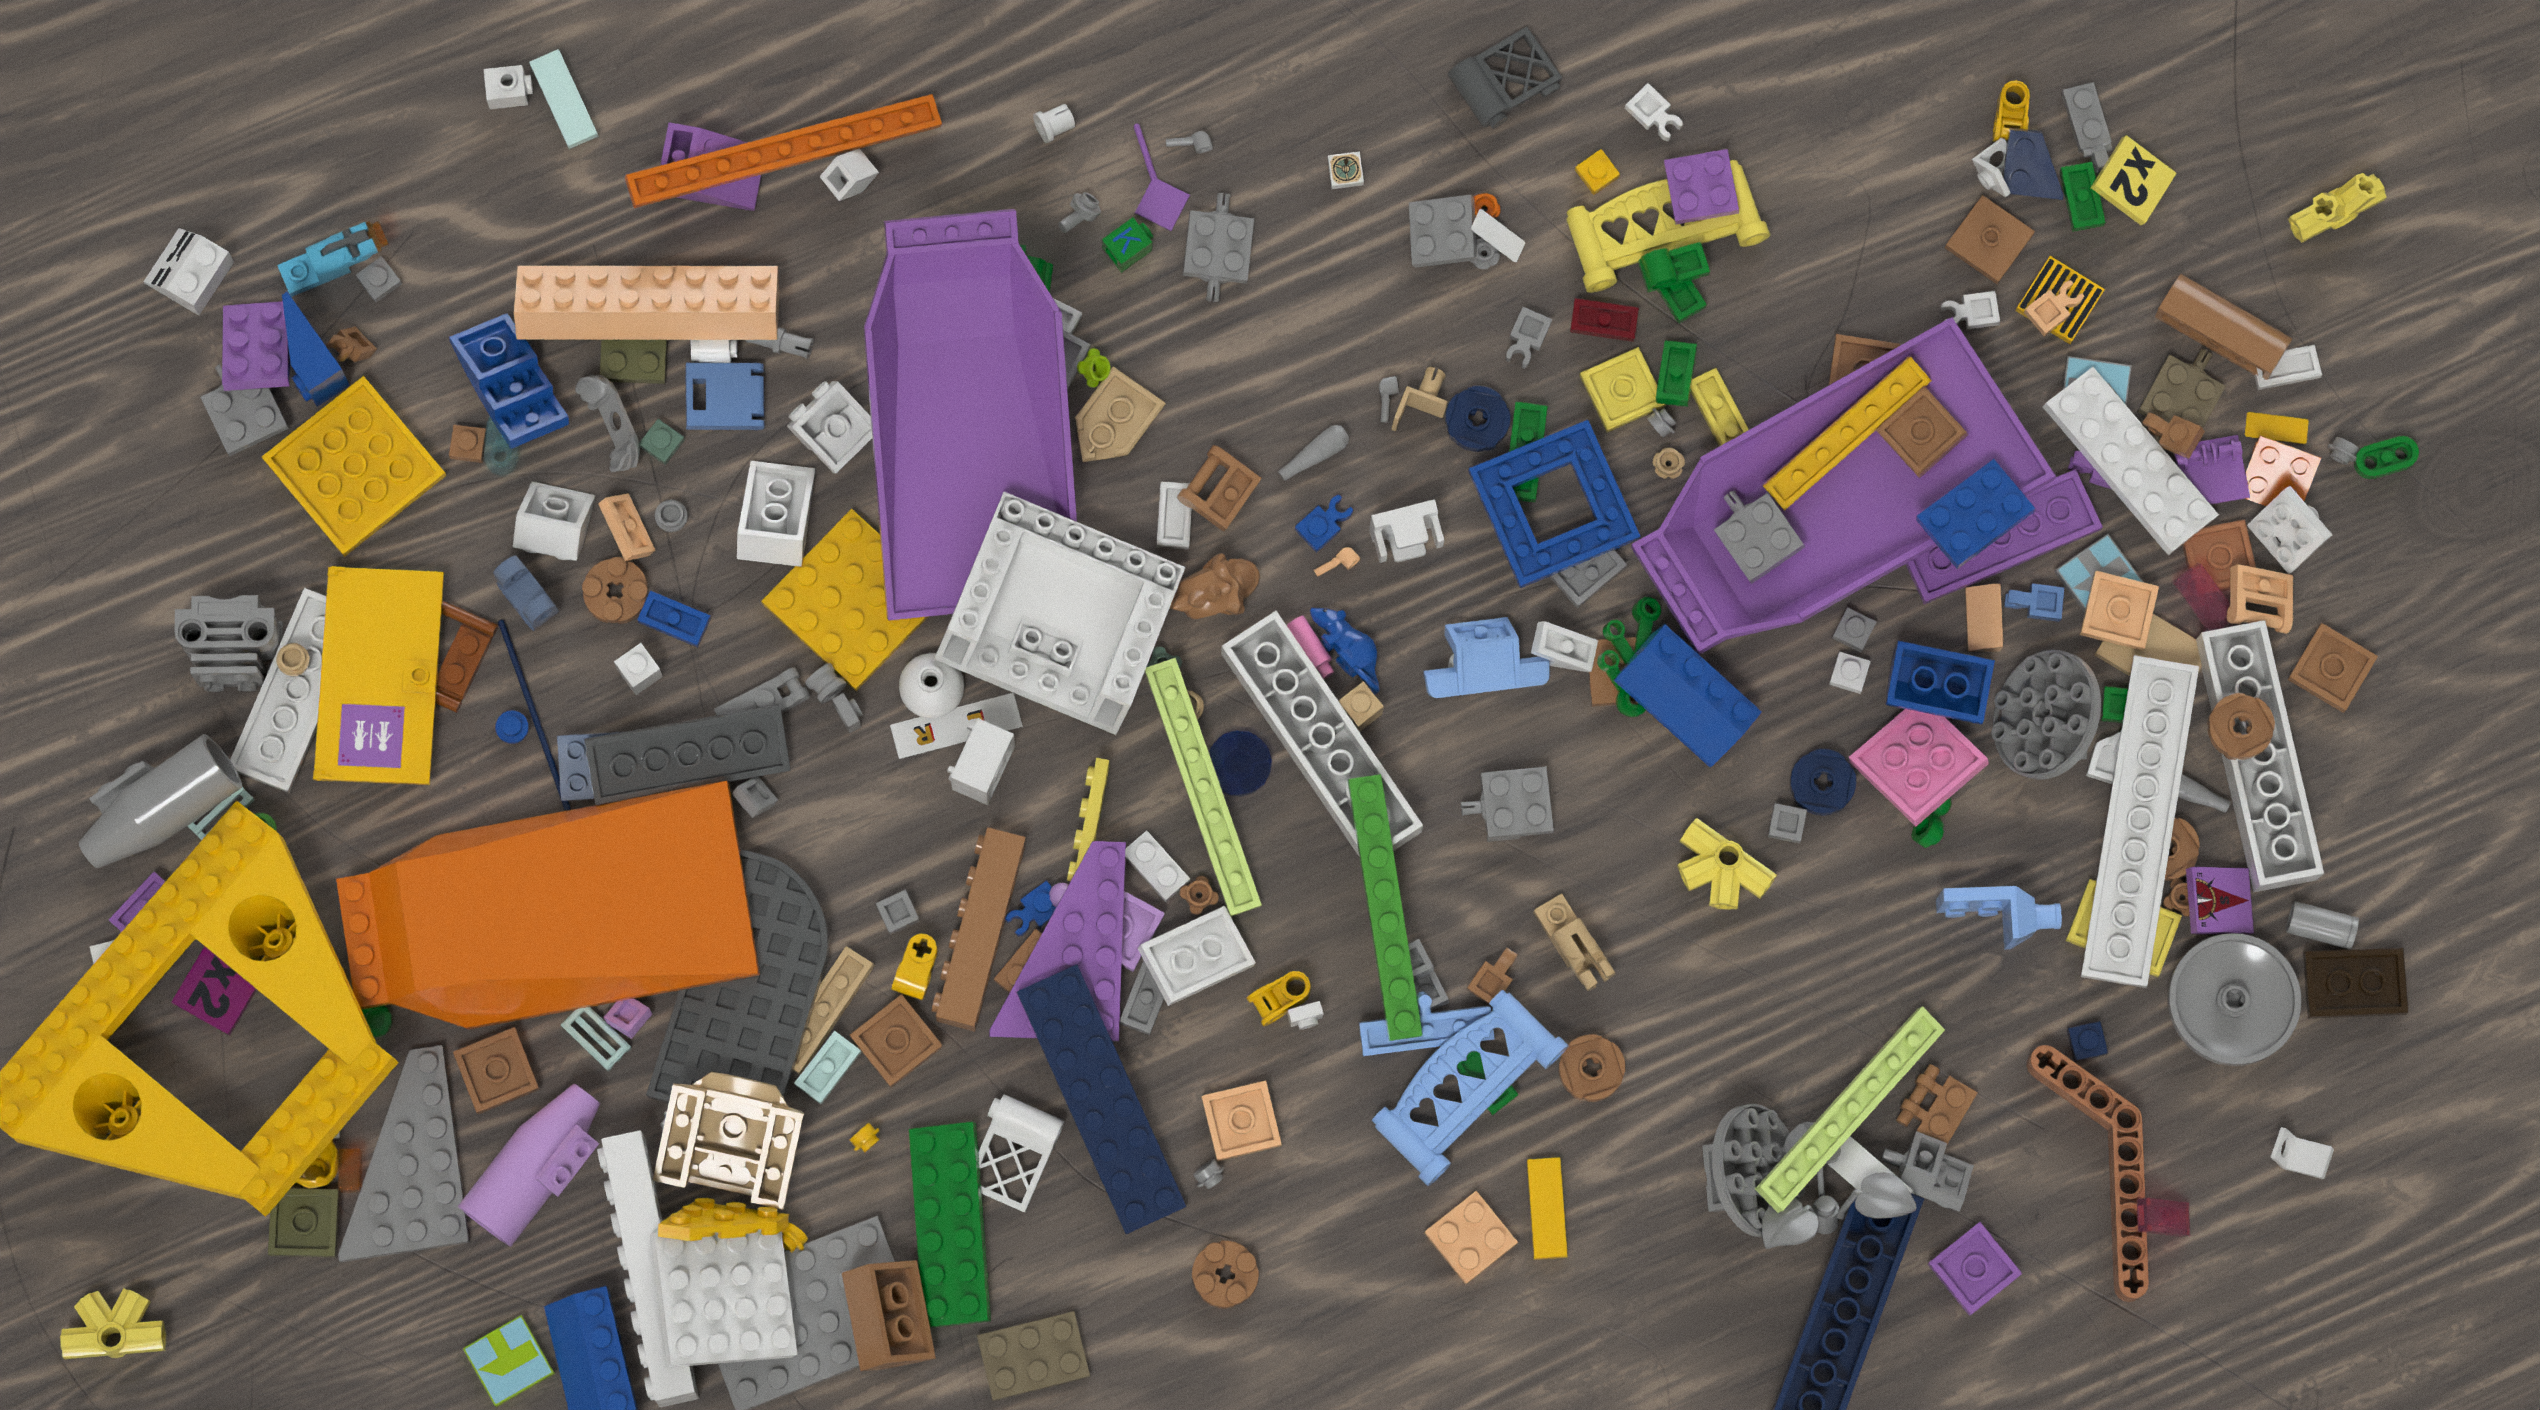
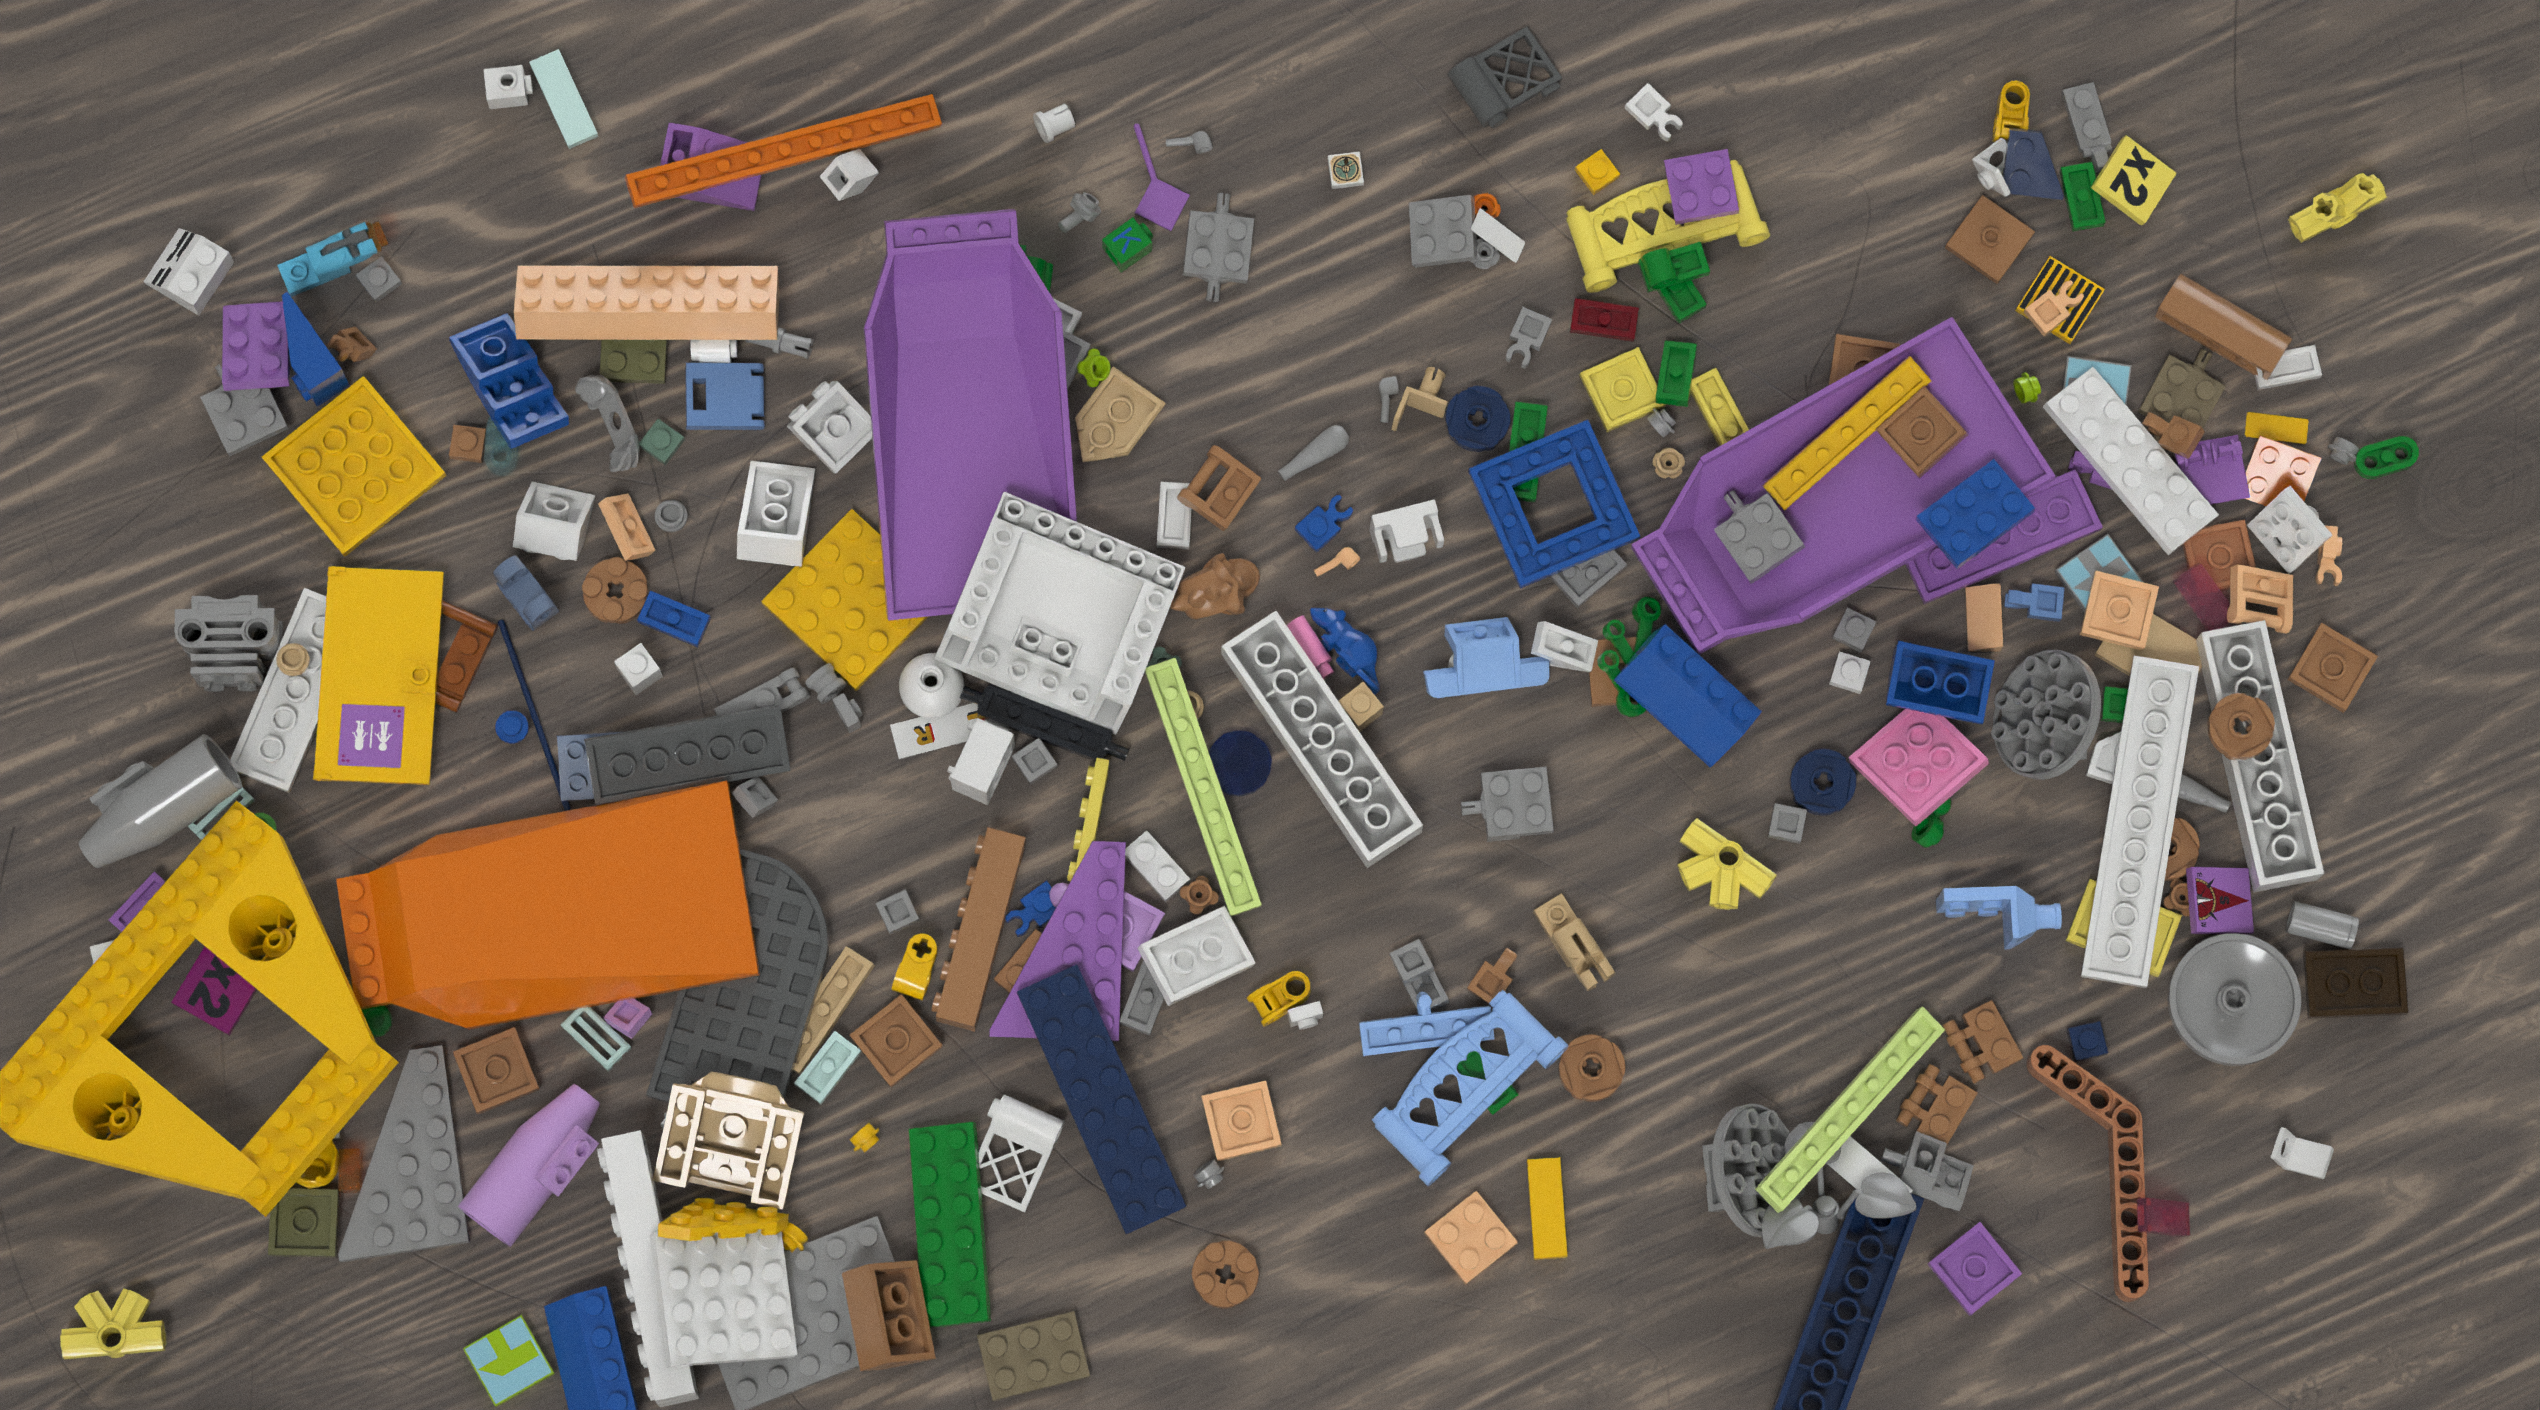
(1034, 761): none -> light grey plate
(1044, 723): none -> black plate
(1384, 907): bright green plate -> none
(1977, 310): white plate -> none
(1991, 1037): none -> medium nougat plate
(2027, 388): none -> lime plate
(2326, 556): none -> light nougat plate

